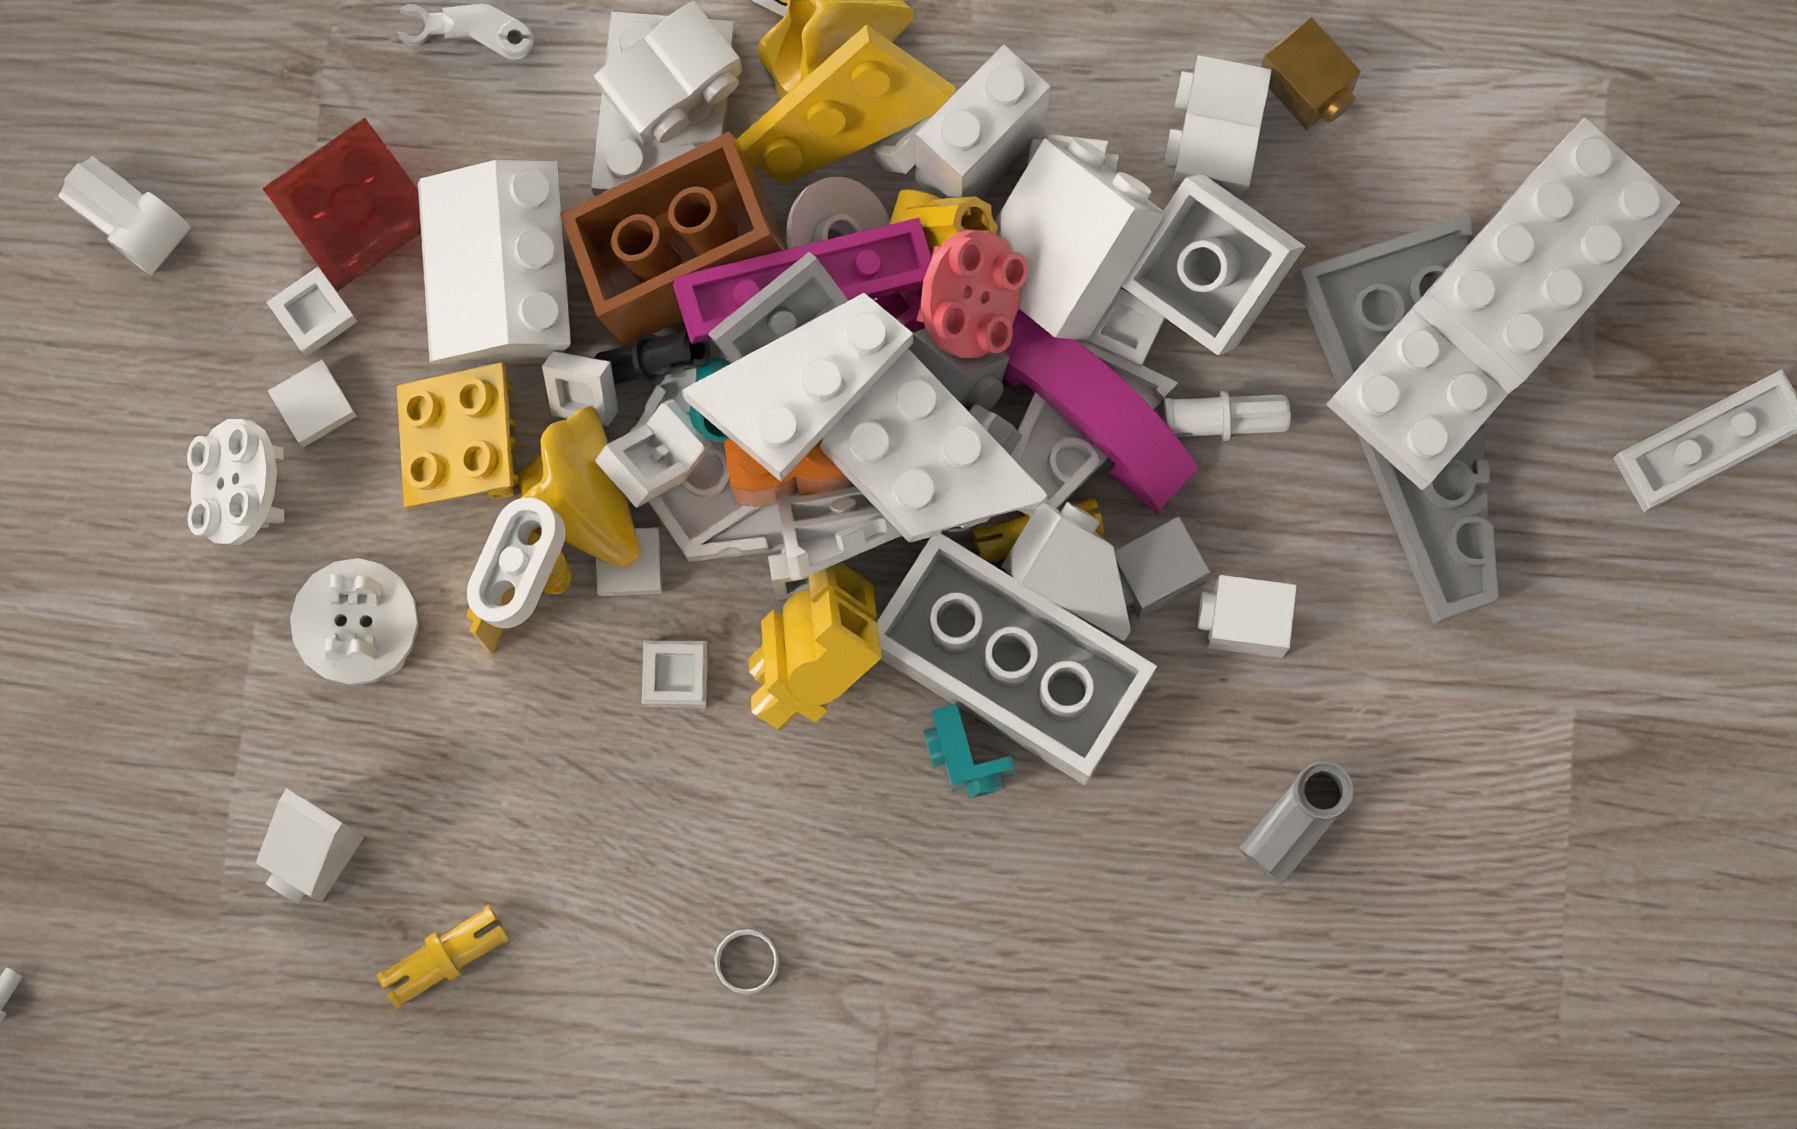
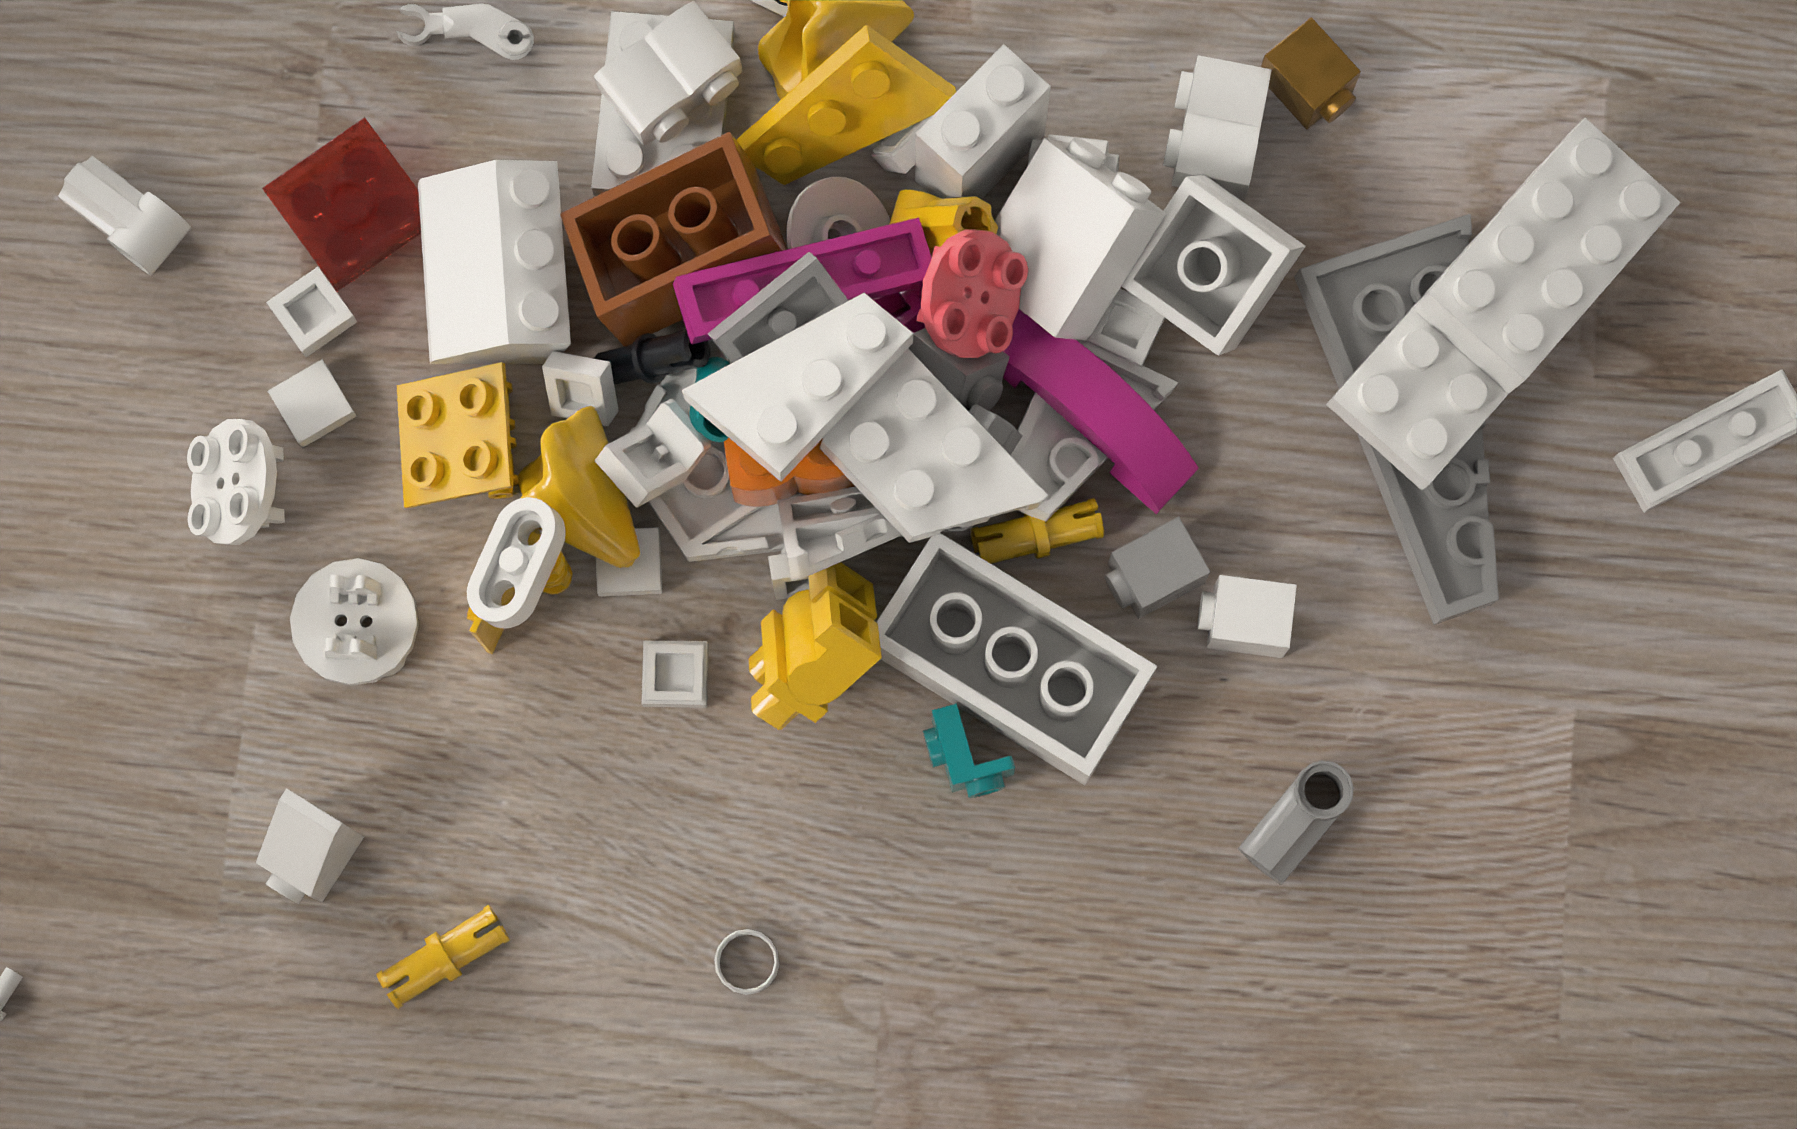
(1071, 566): white slope -> none
(1227, 415): white axle -> none

